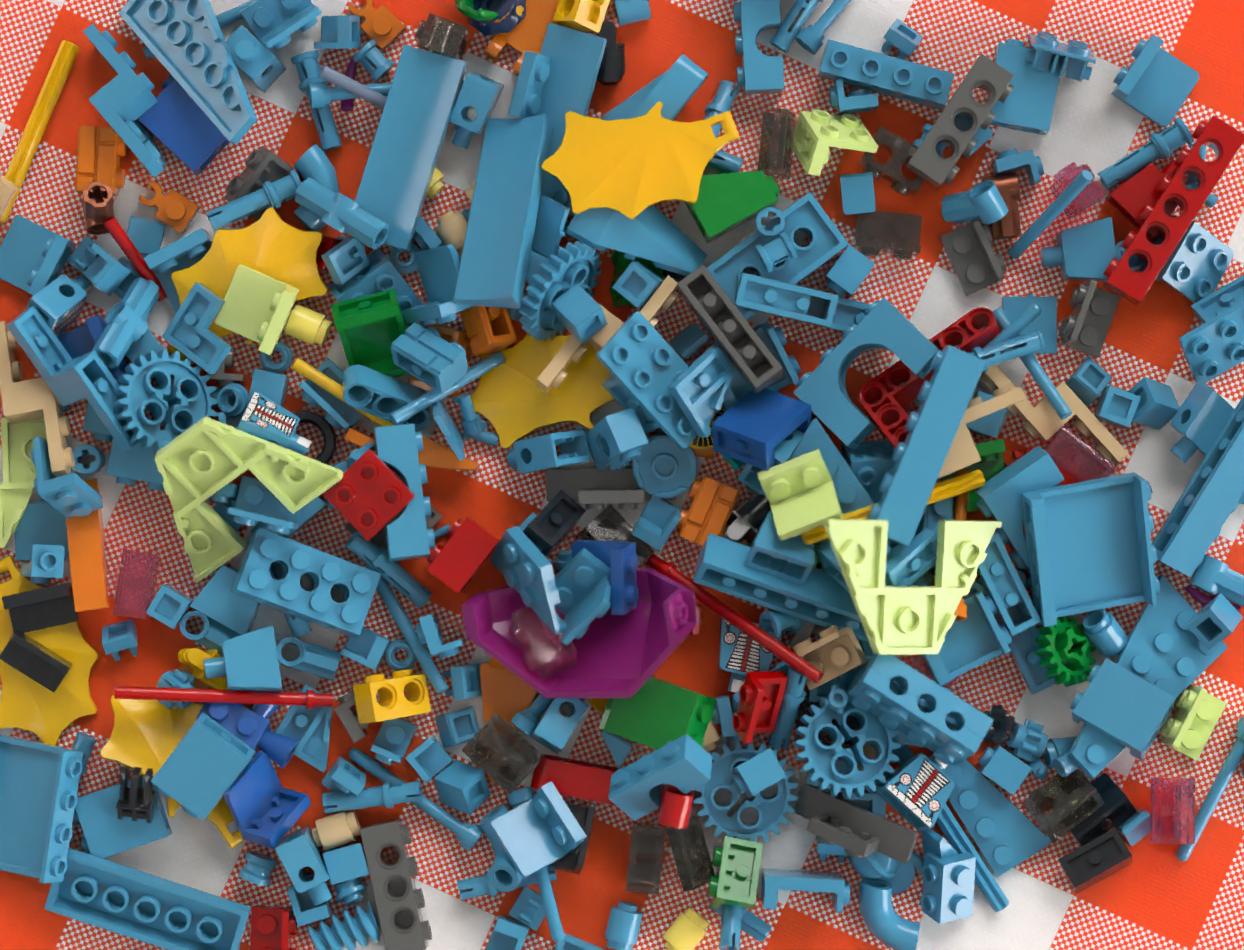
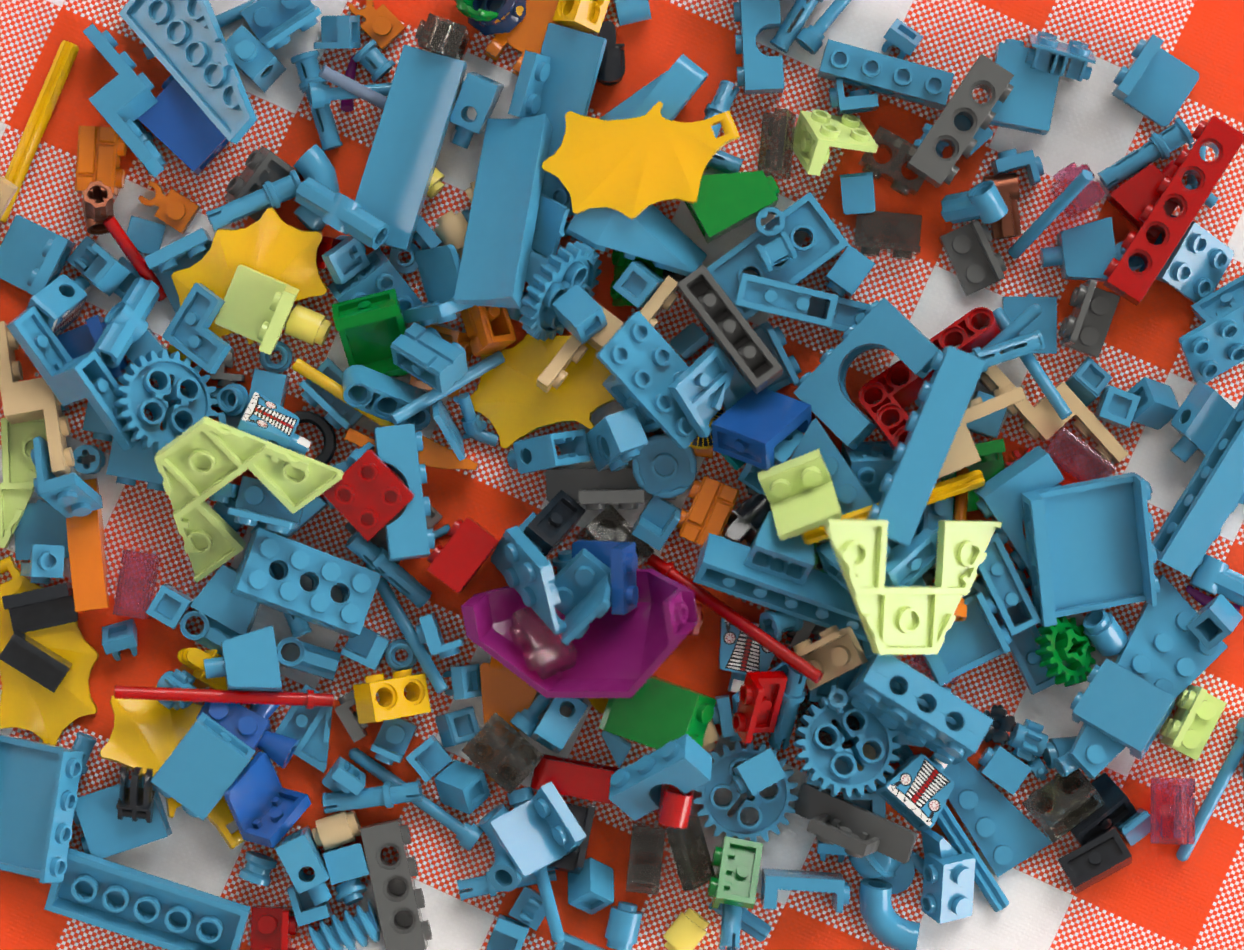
(592, 887): none -> dark azure panel

